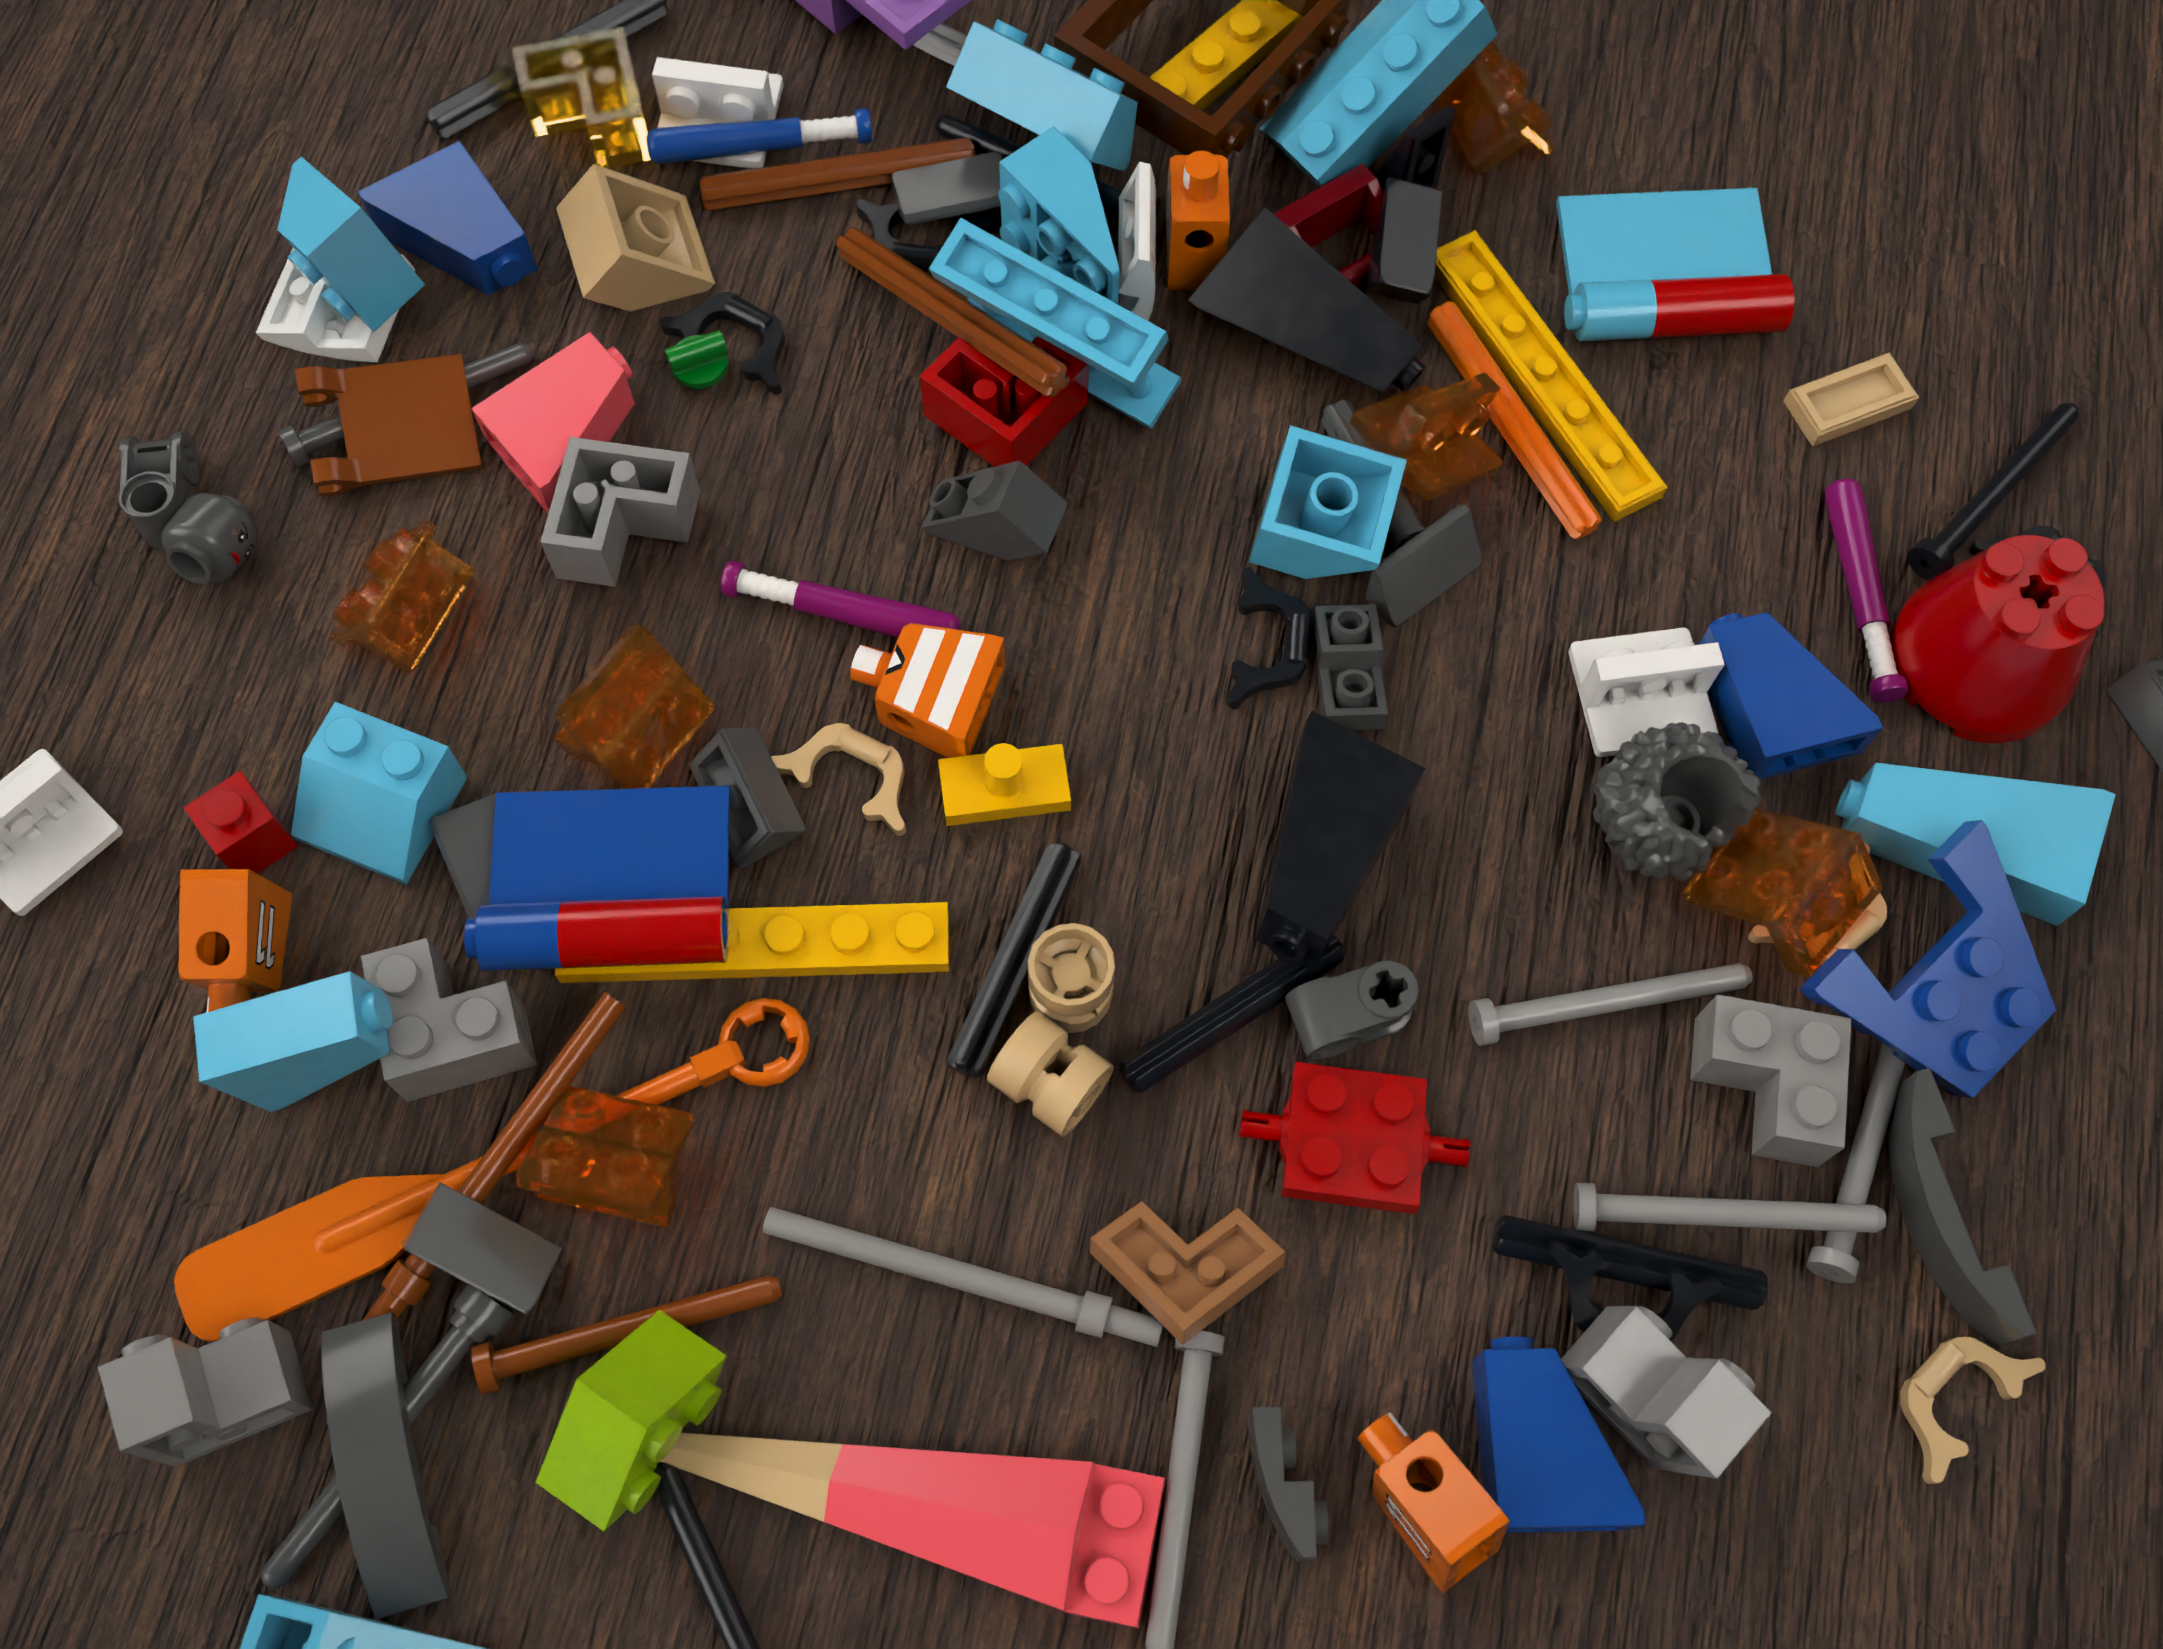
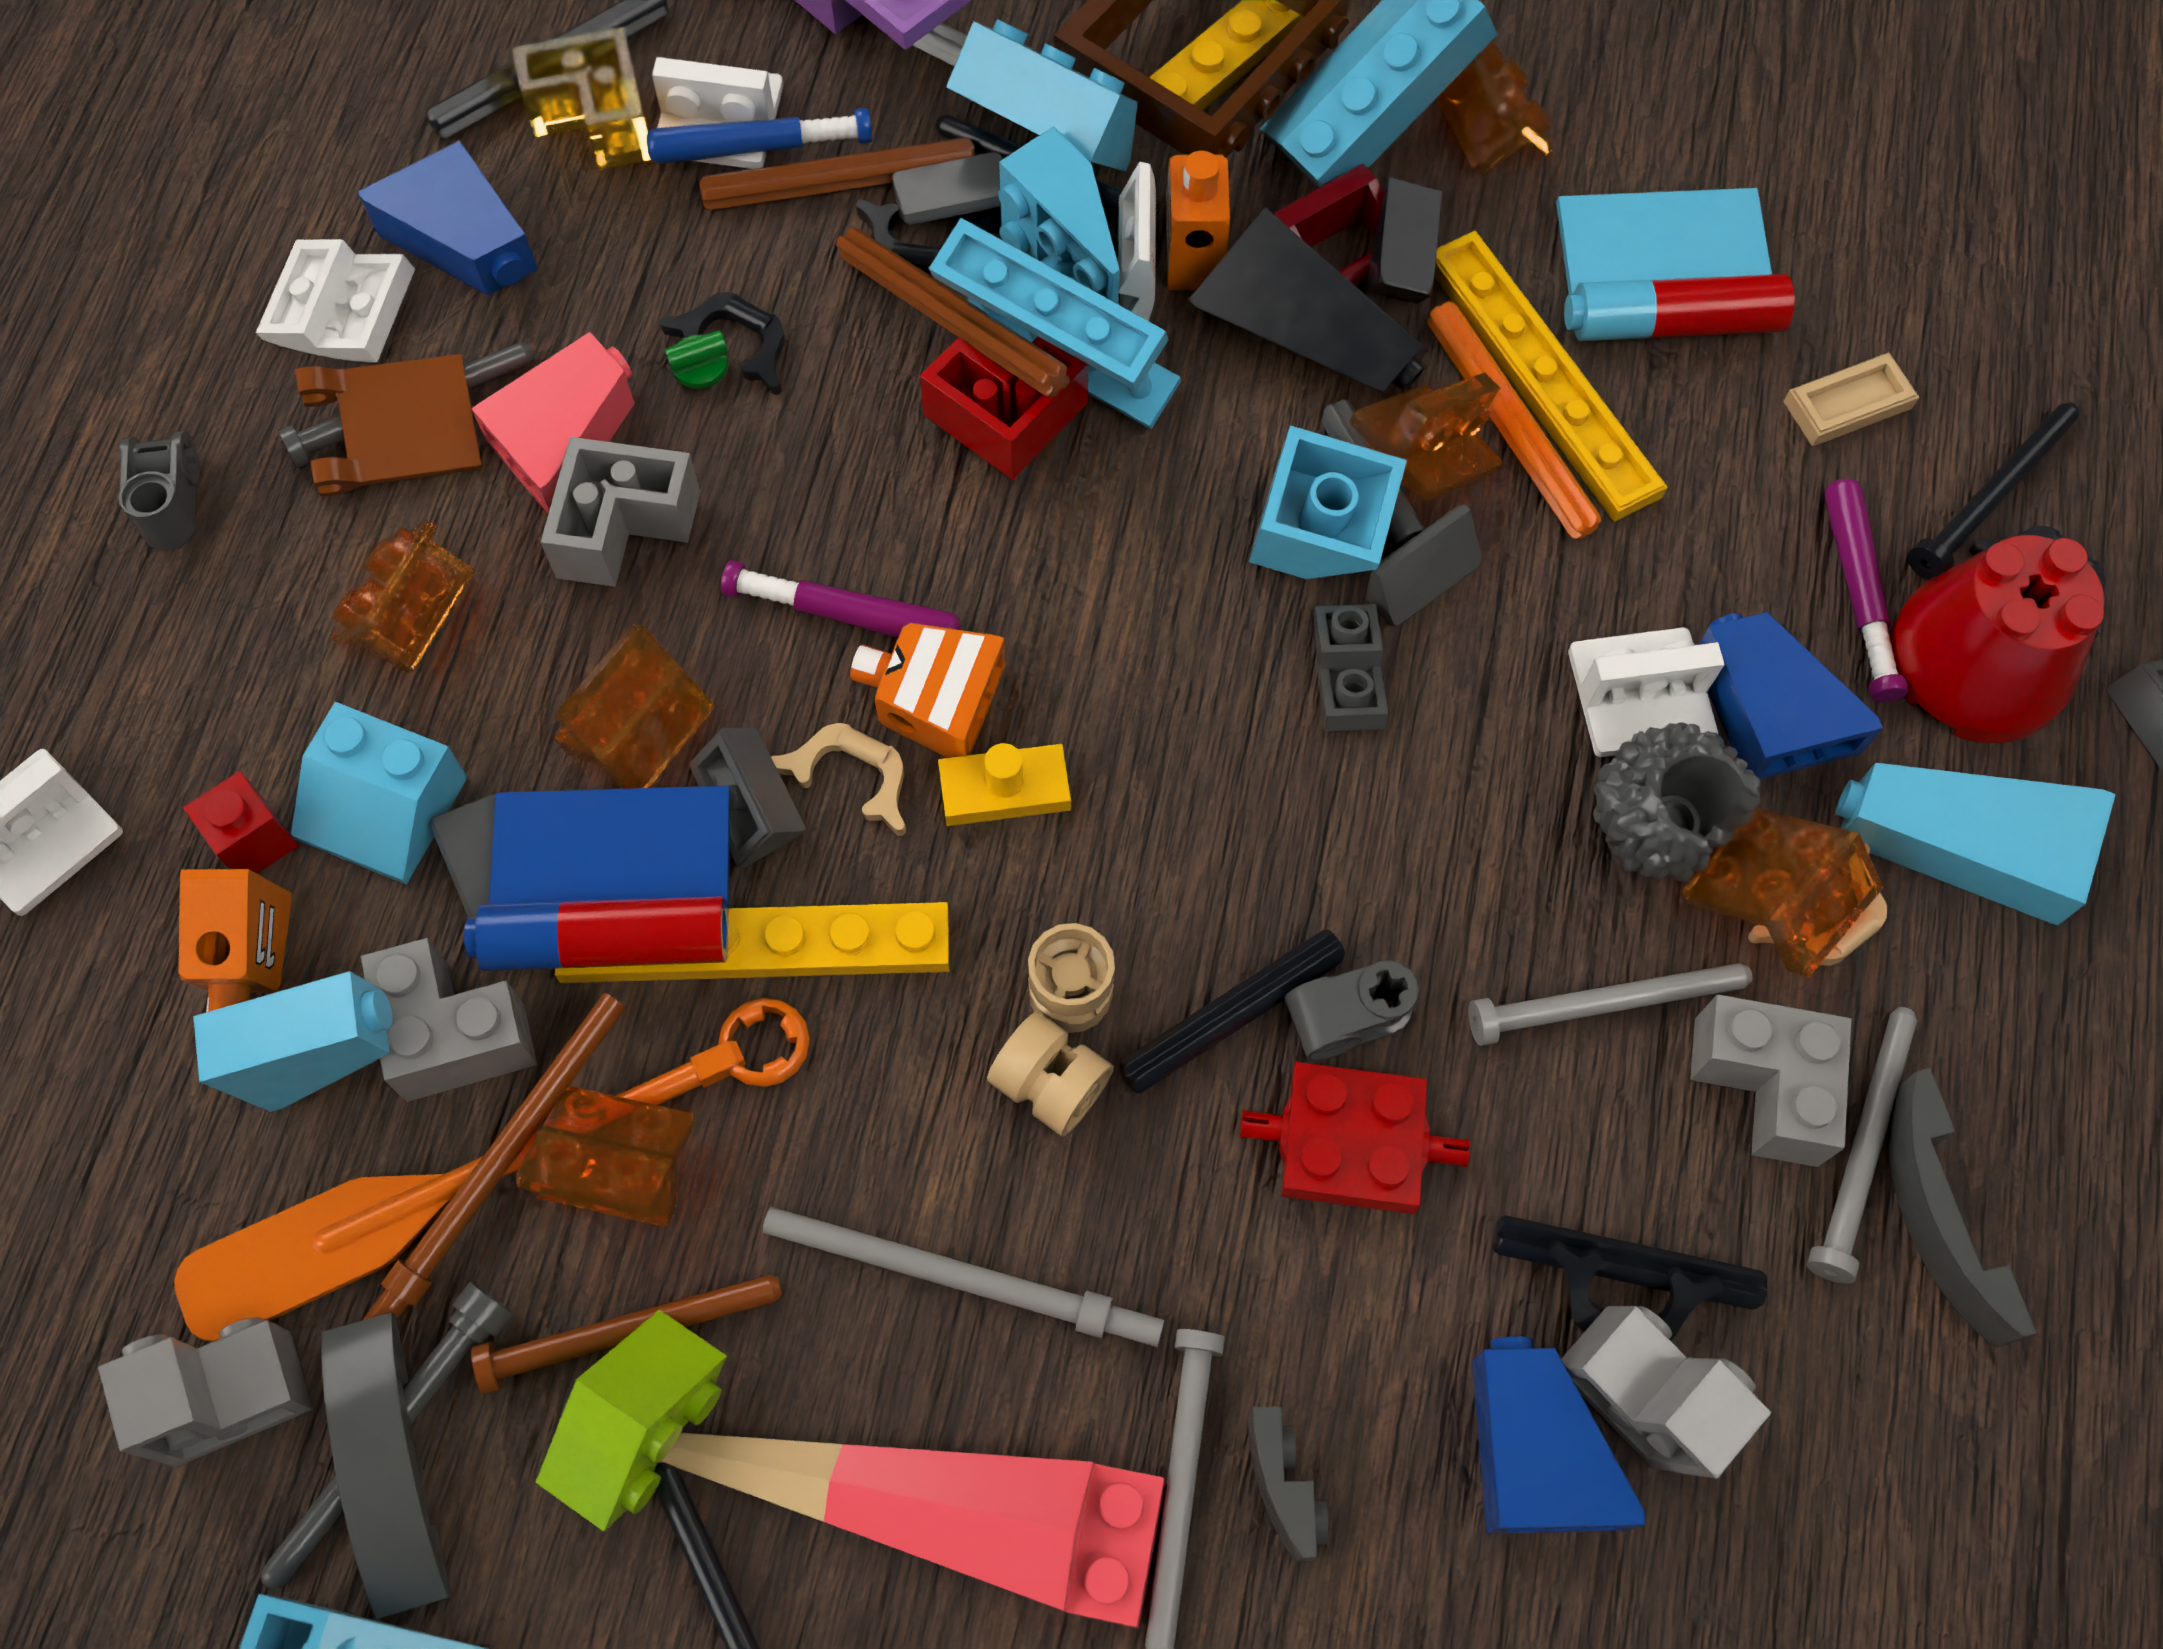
(209, 538): dark grey head -> none
(344, 249): medium azure slope -> none
(482, 1248): dark grey slope -> none
(632, 241): tan slope -> none
(996, 511): dark grey slope -> none
(1010, 966): black axle -> none
(1181, 1281): medium nougat plate -> none
(1295, 654): black helmet -> none
(1333, 827): black slope -> none
(1420, 152): black slope -> none
(1445, 1528): orange torso -> none
(1594, 1207): light grey bar -> none
(1919, 1393): tan helmet -> none
(1969, 995): blue wing -> none

